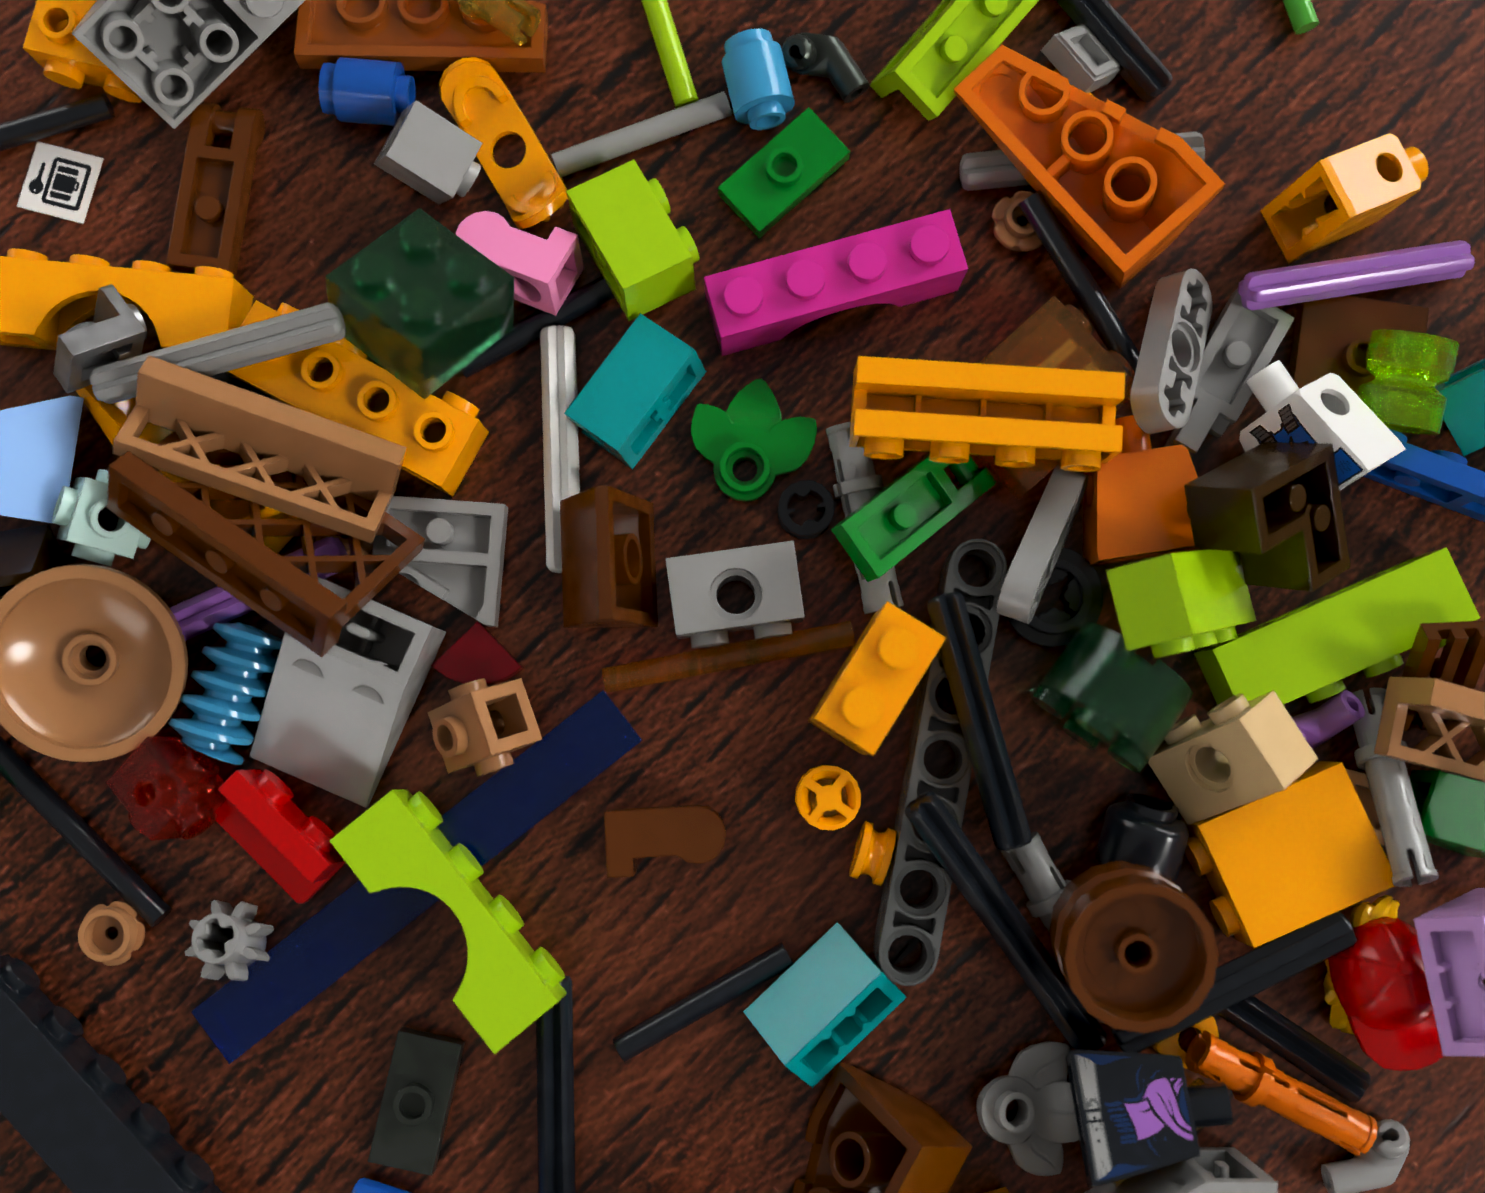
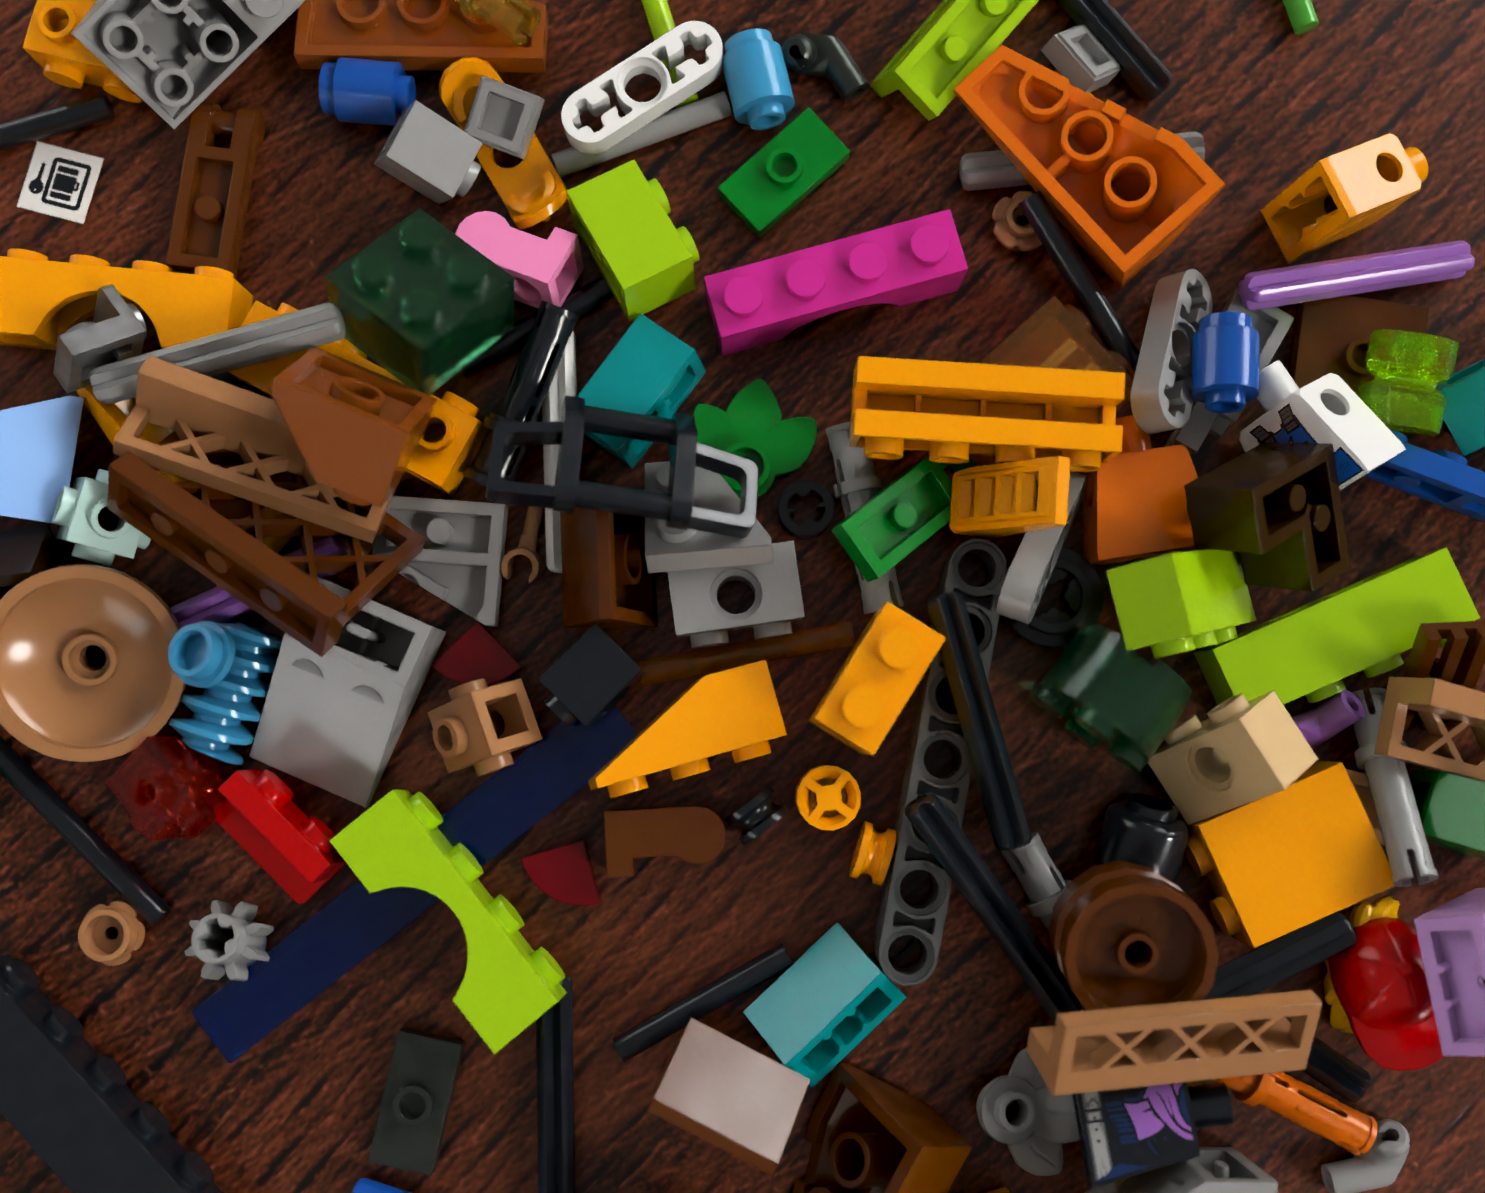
(202, 653): none -> dark azure plate
(351, 424): none -> dark orange slope
(504, 117): none -> light grey tile
(526, 388): none -> black pin
(526, 546): none -> medium nougat hand
(565, 874): none -> dark red tile
(570, 492): none -> black bar
(590, 679): none -> black brick
(689, 75): none -> white beam
(694, 549): none -> light grey wing
(712, 716): none -> light orange slope
(729, 1095): none -> slope
(756, 815): none -> black bush
(1002, 497): none -> light orange slope
(1194, 1044): none -> medium nougat fence
(1225, 362): none -> blue brick

